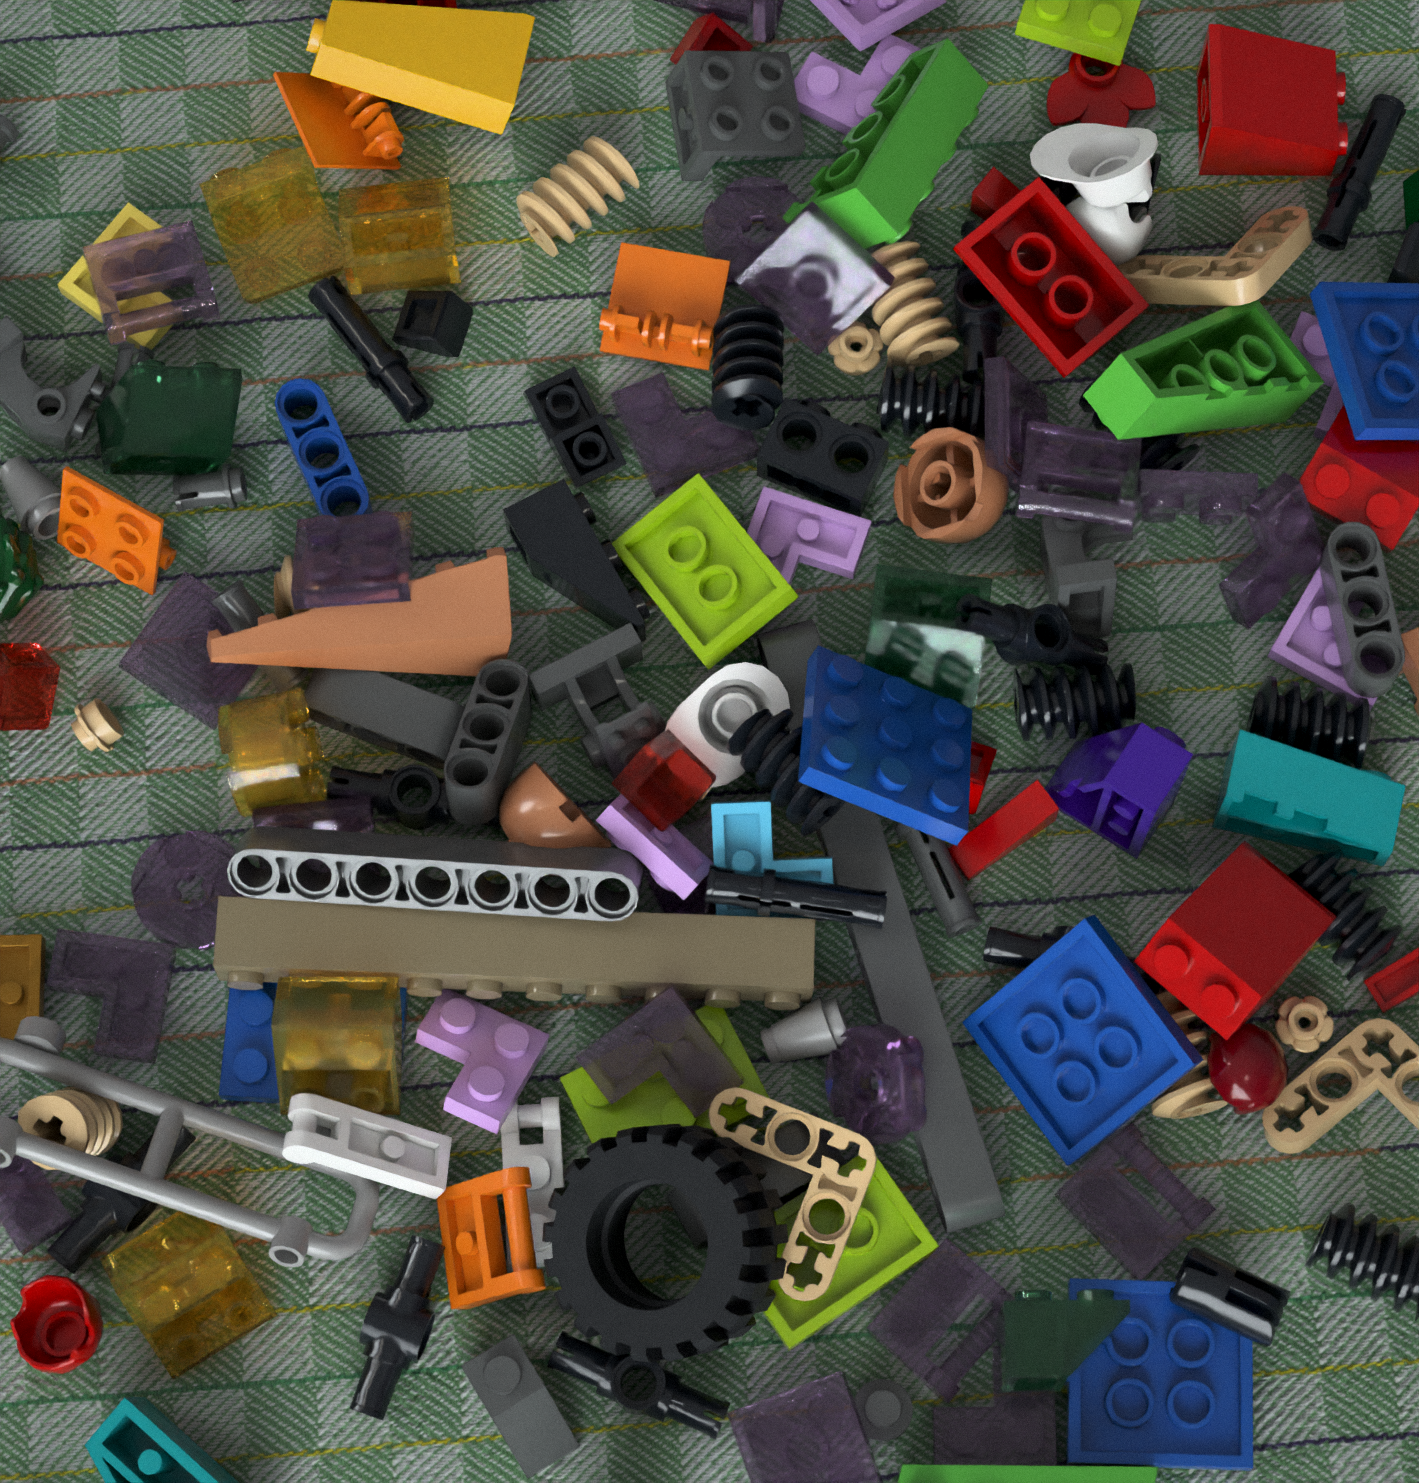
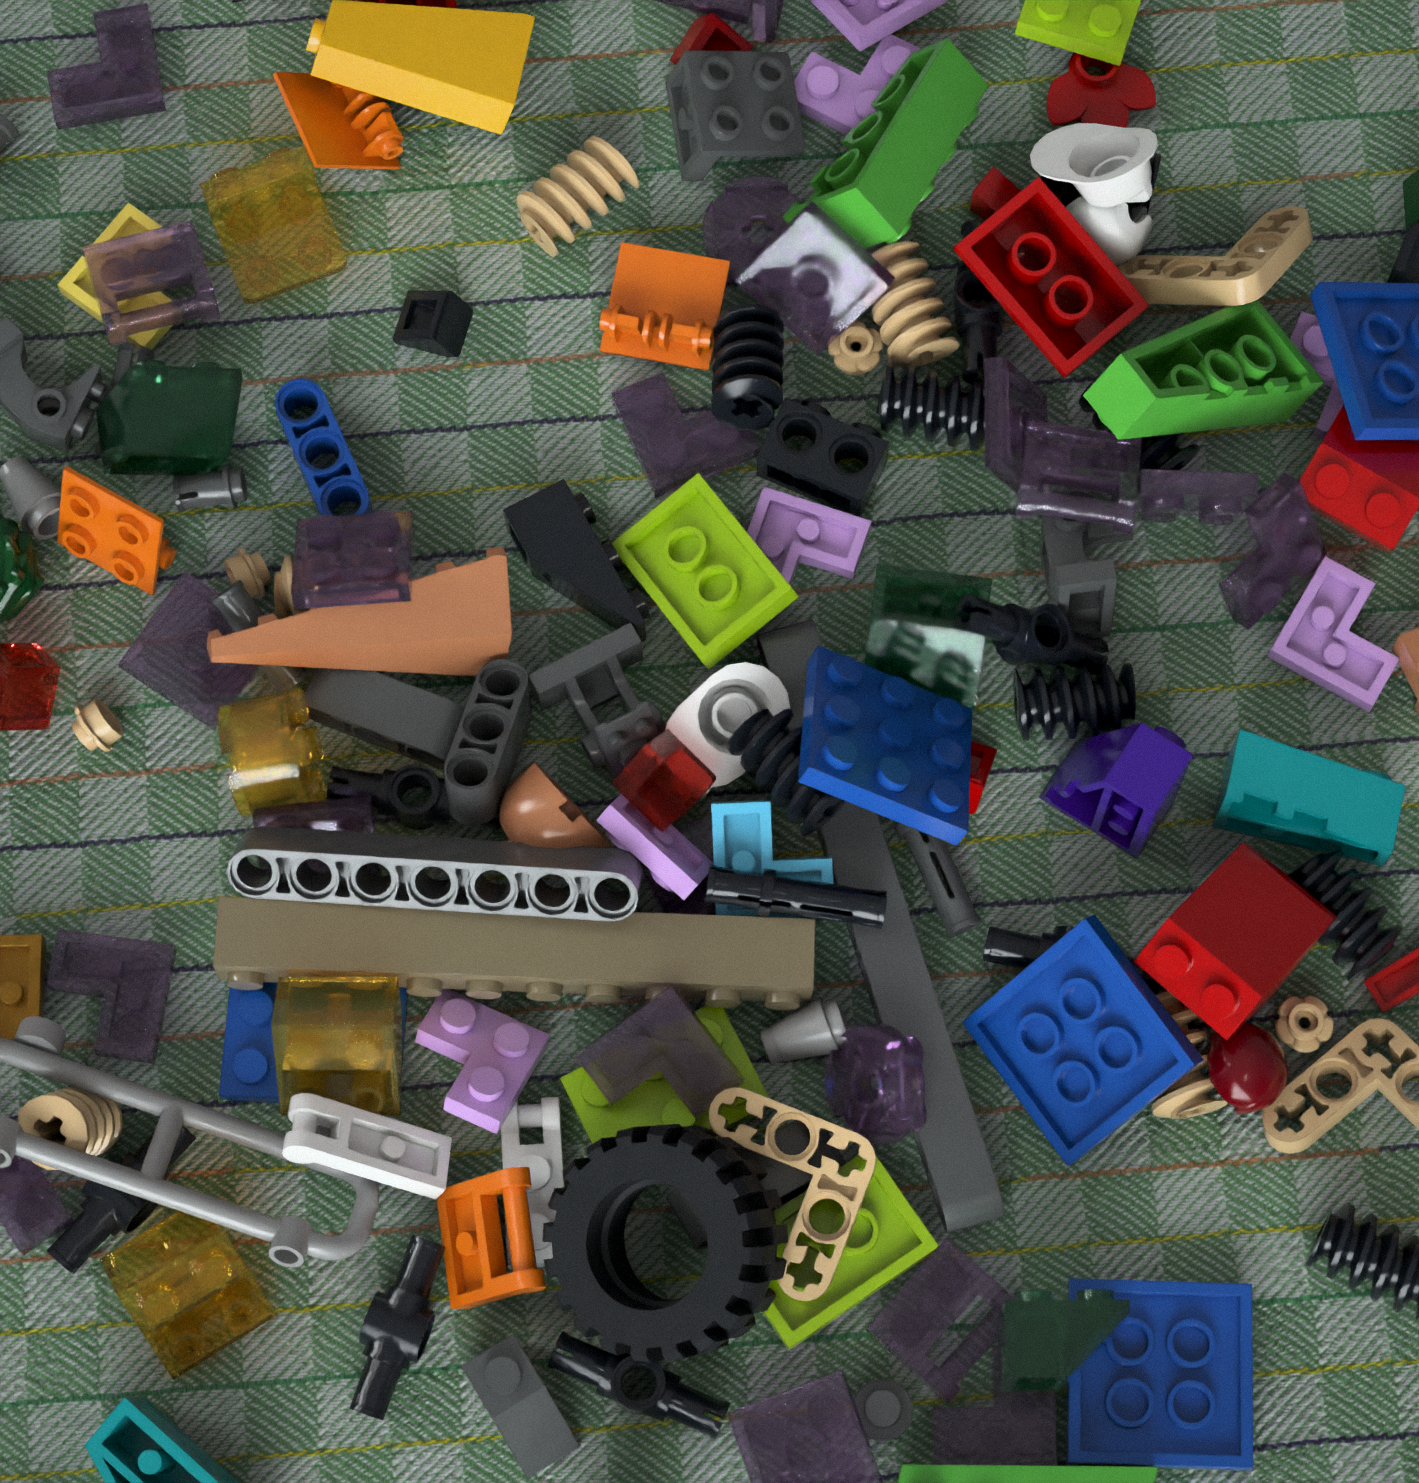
(57, 1324): red hair -> none
(119, 85): none -> clear purple plate
(159, 900): clear purple plate -> none
(250, 570): none -> tan plate
(383, 364): black pin -> none
(398, 236): clear yellow slope -> none
(574, 428): black slope -> none
(949, 489): nougat cylinder -> none
(1005, 830): red piece -> none
(1121, 1215): clear purple plate -> none
(1229, 1296): black arm -> none
(1267, 106): red slope -> none
(1311, 720): black piece -> none
(1351, 190): black pin -> none
(1368, 584): dark grey beam -> none

